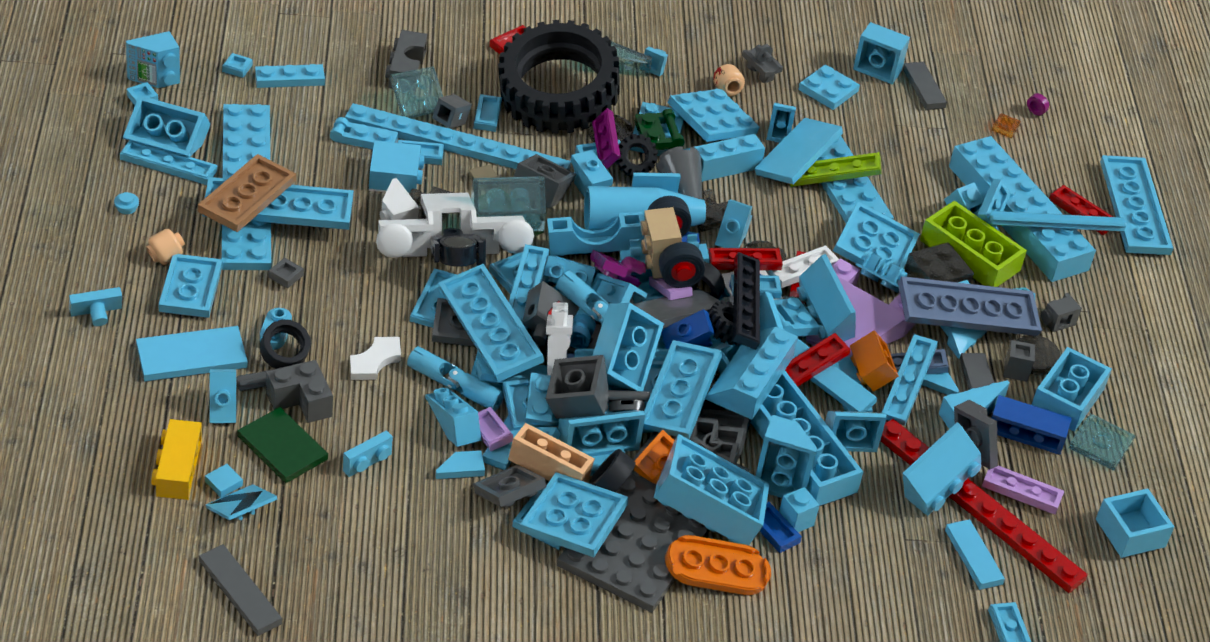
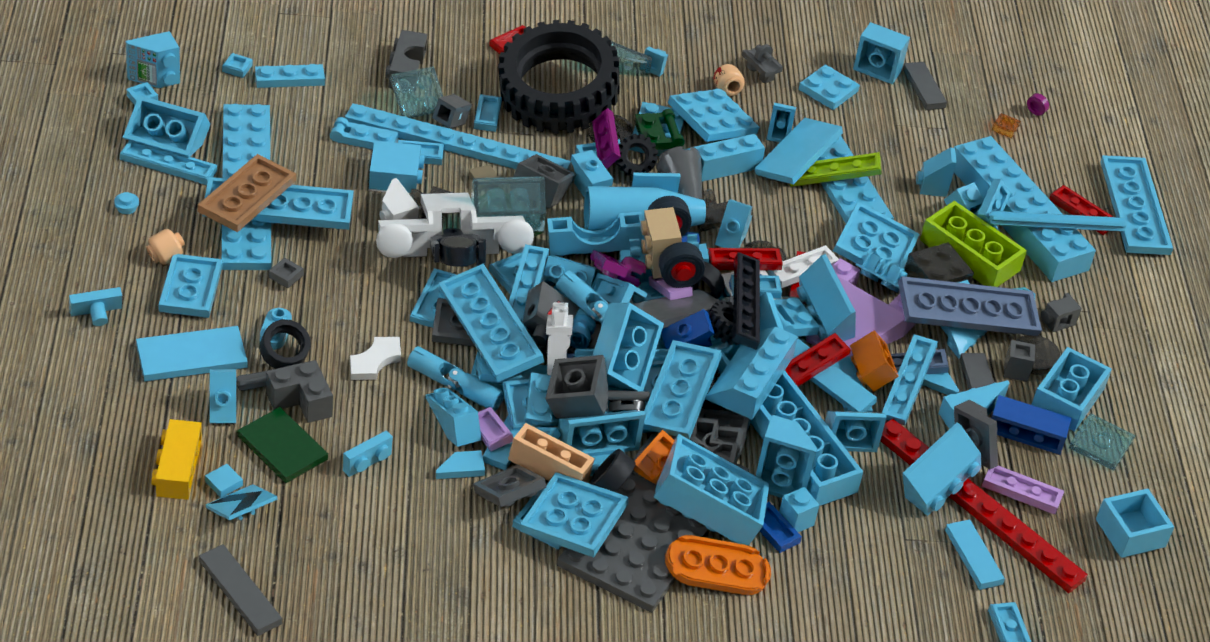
(937, 174): none -> medium azure slope

